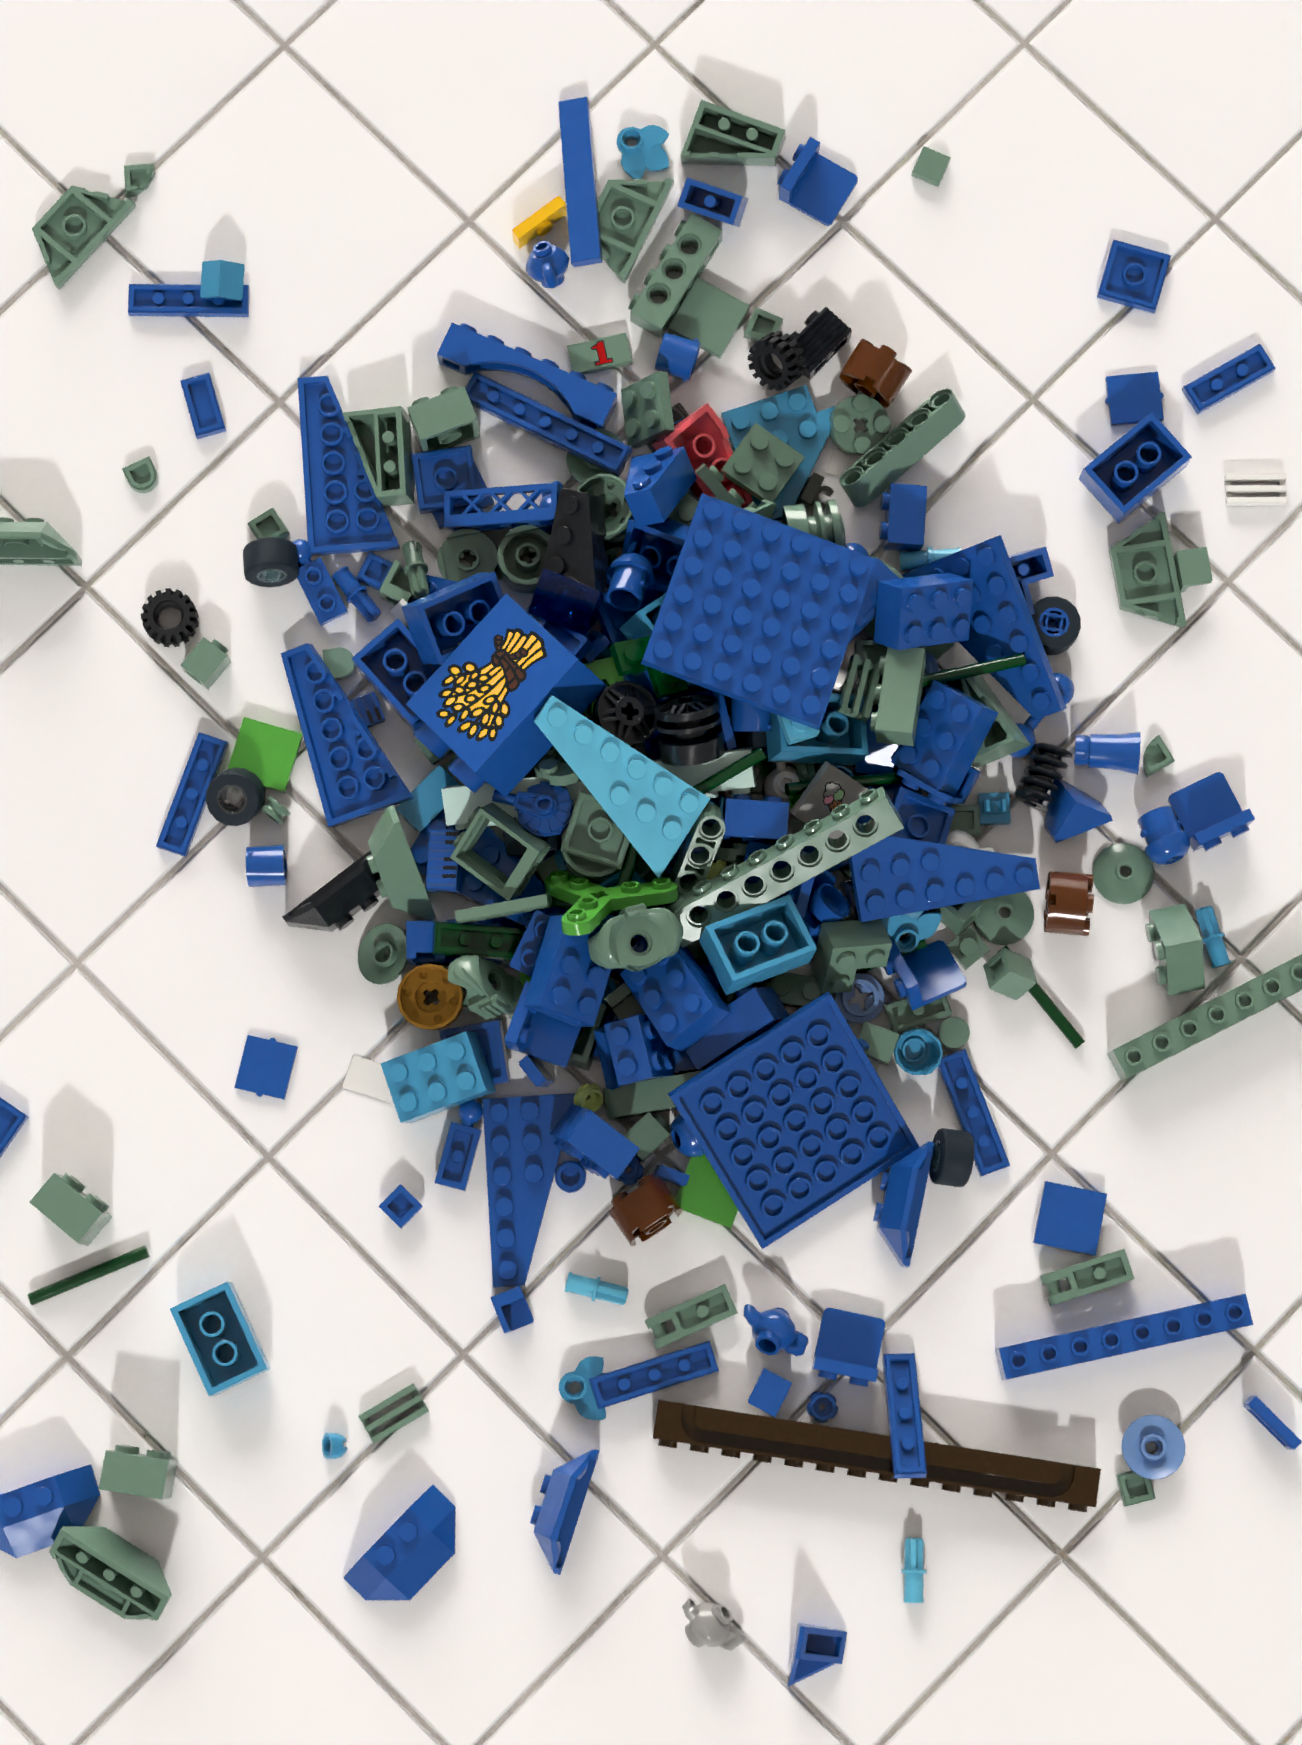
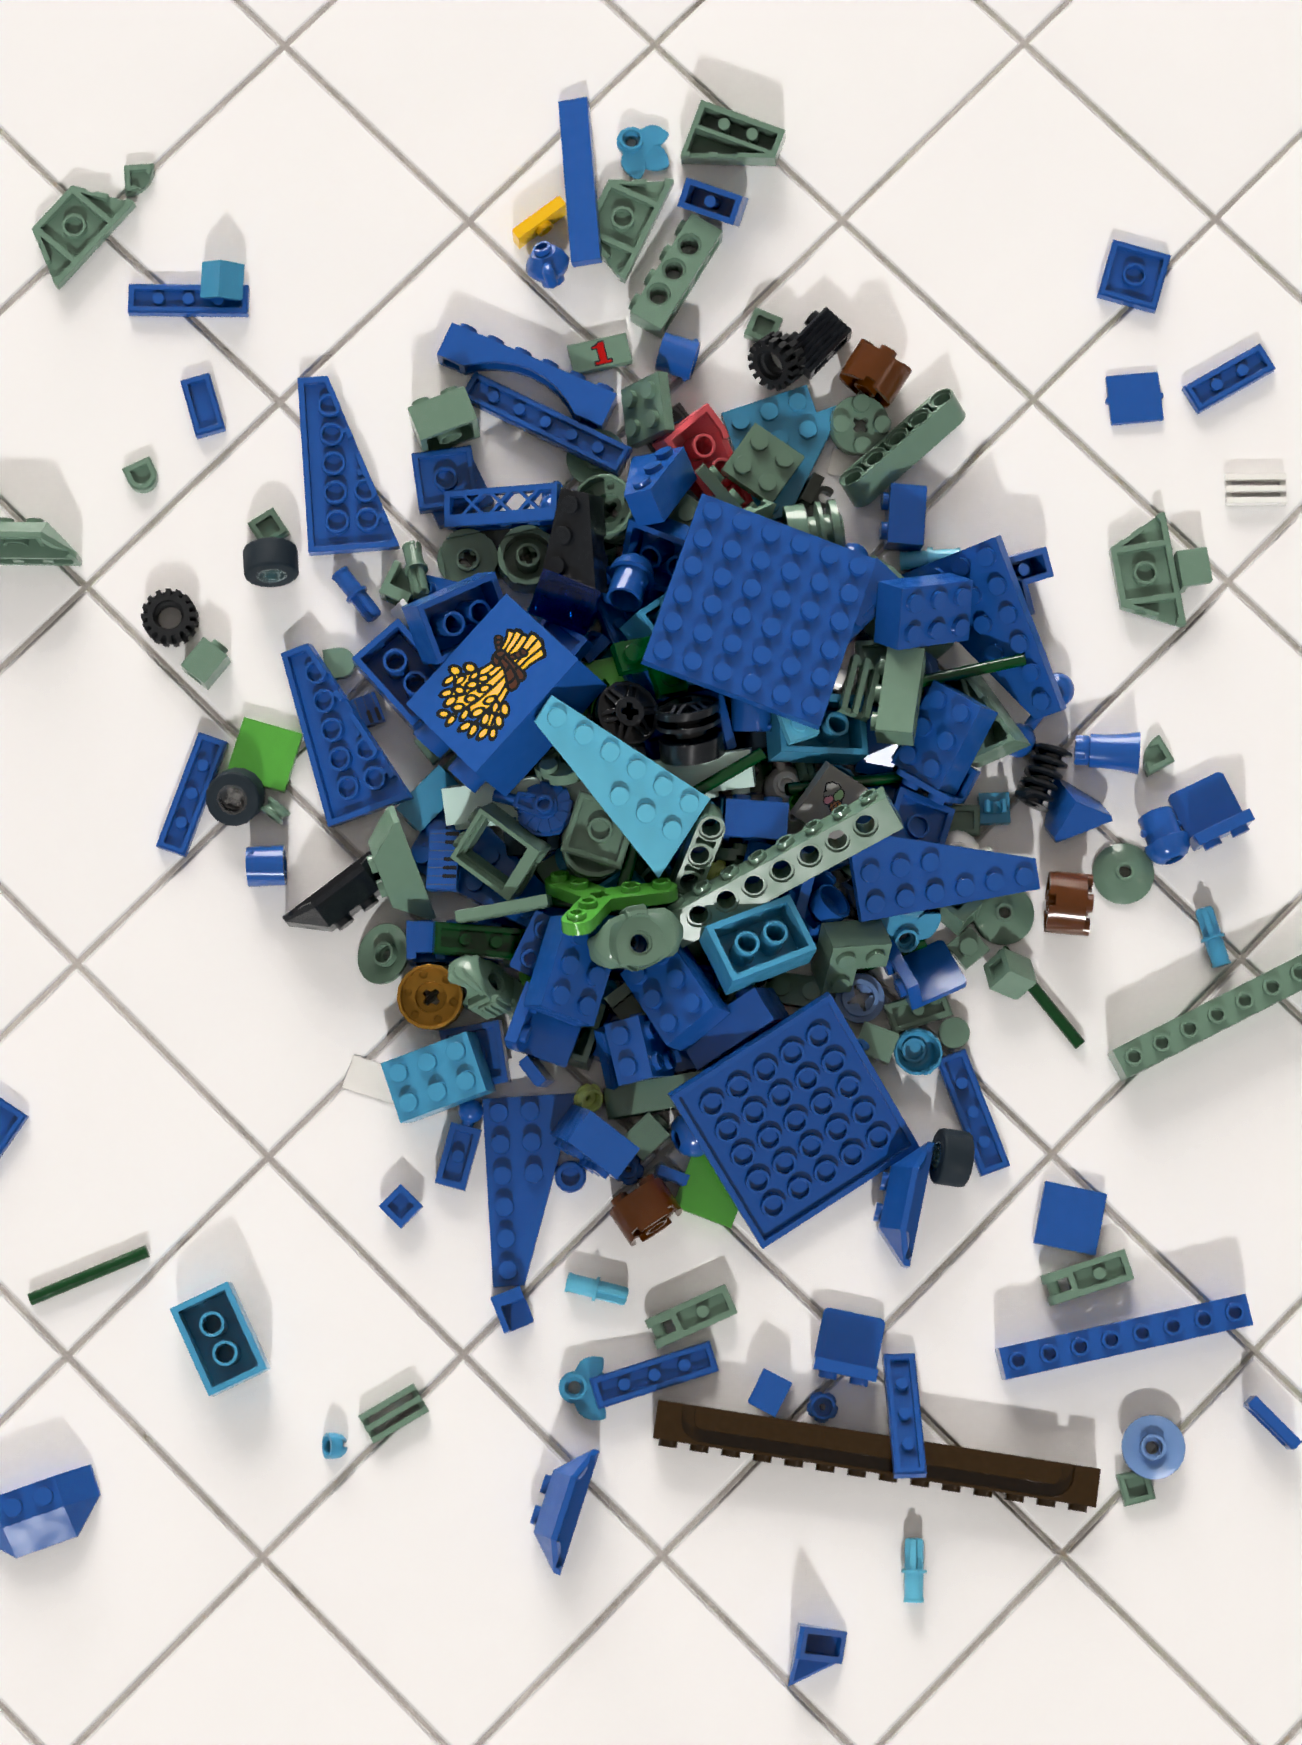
(72, 1209): sand green brick -> none
(111, 1571): sand green wedge -> none
(137, 1473): sand green brick -> none
(266, 1067): blue piece -> none
(318, 586): blue plate -> none
(374, 571): blue tile -> none
(386, 451): sand green wedge -> none
(408, 1551): blue wedge -> none
(709, 317): sand green tile -> none
(711, 1625): light grey piece -> none
(775, 1331): blue piece -> none
(816, 184): blue bracket -> none
(930, 166): sand green tile -> none
(1065, 619): black wheel -> none
(1135, 467): blue brick -> none
(1177, 949): sand green brick -> none

